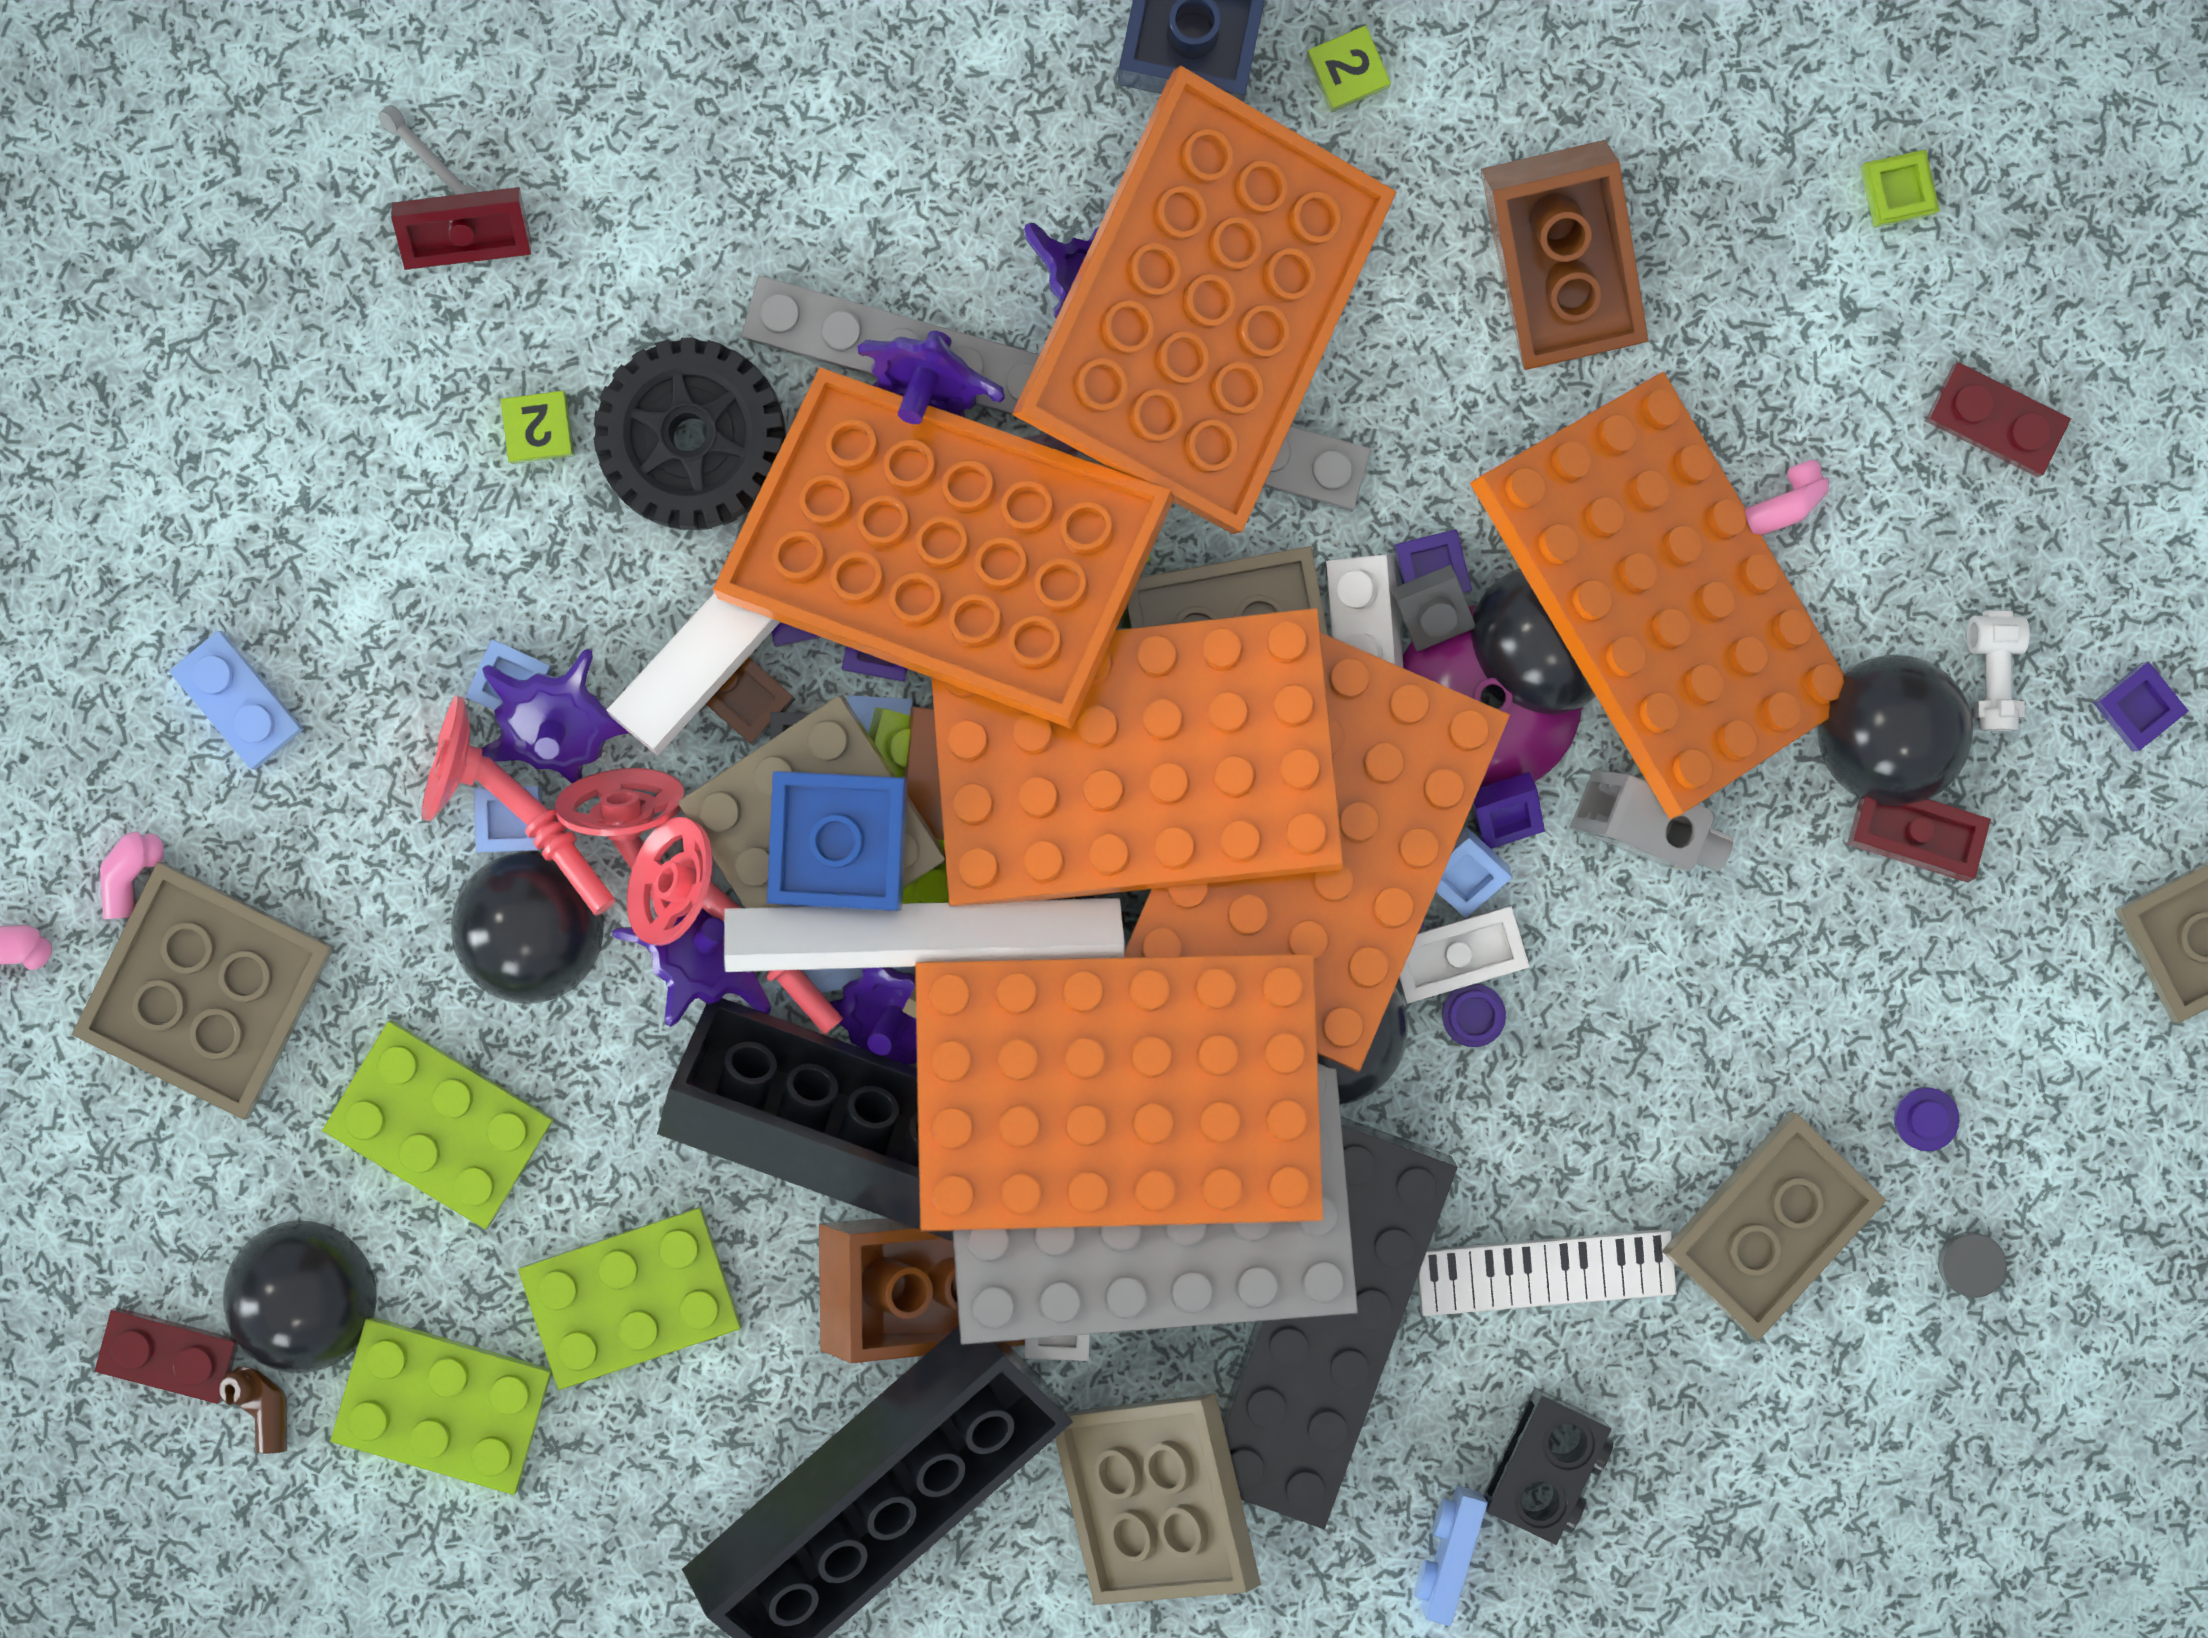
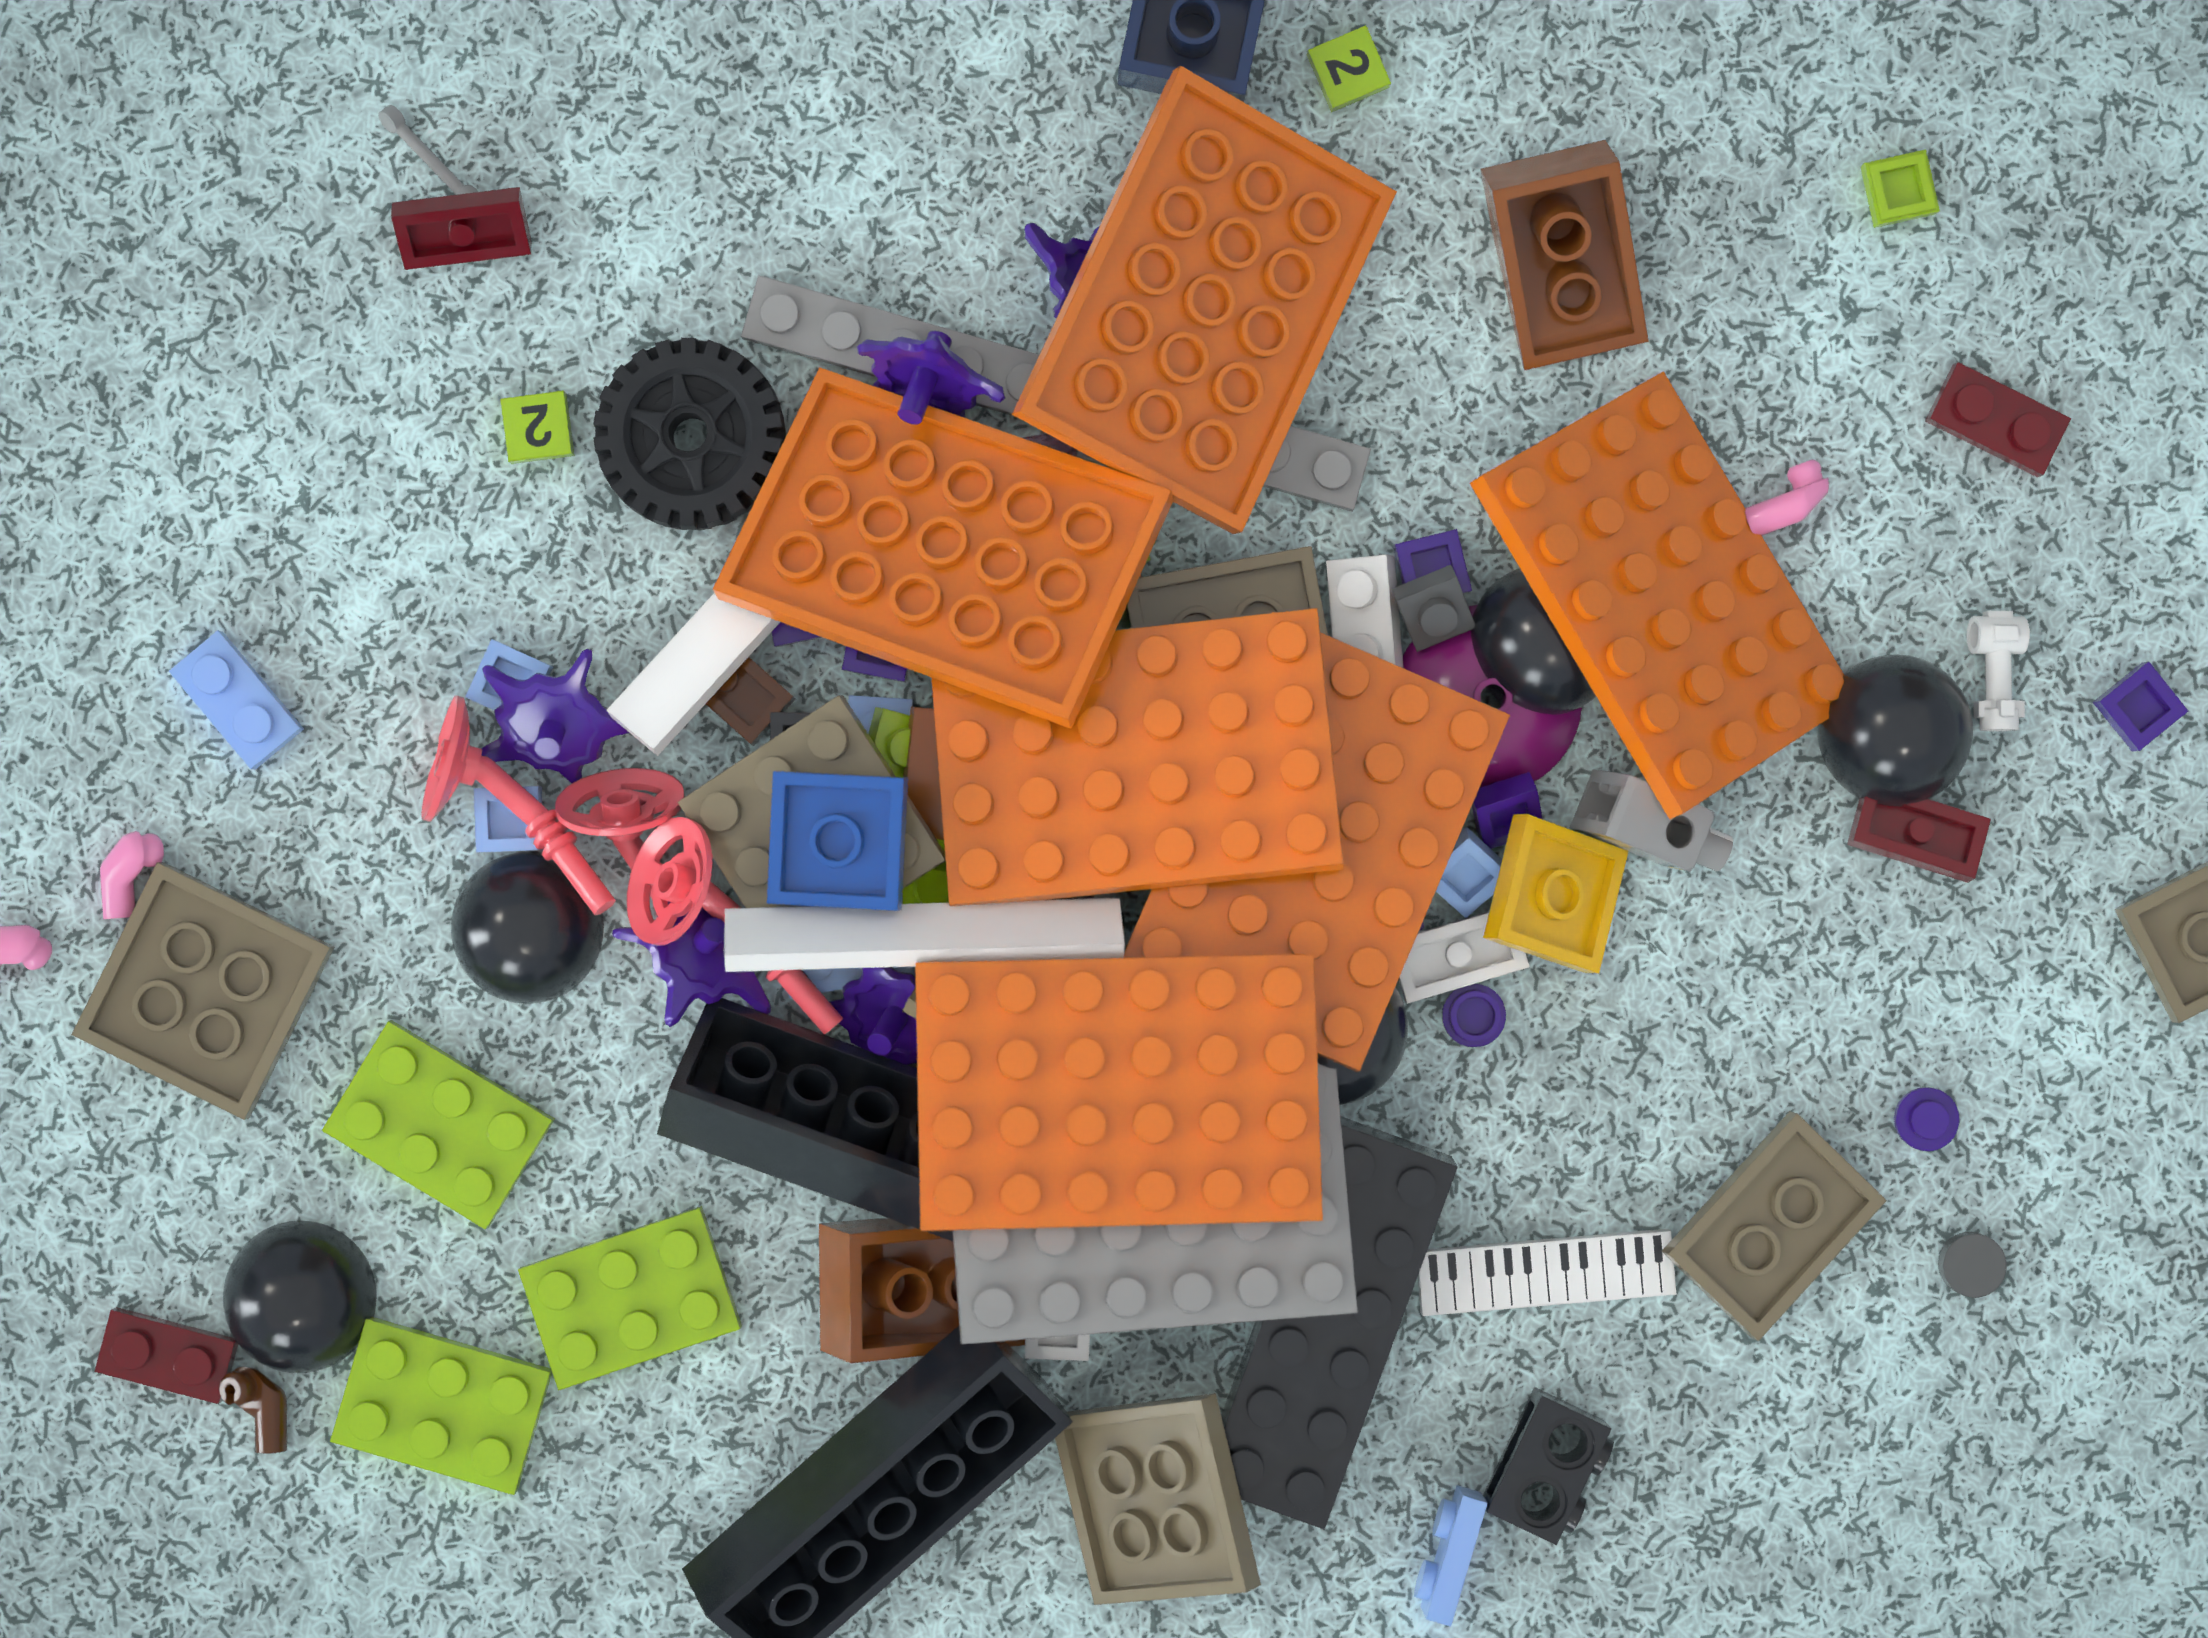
(1555, 893): none -> yellow plate

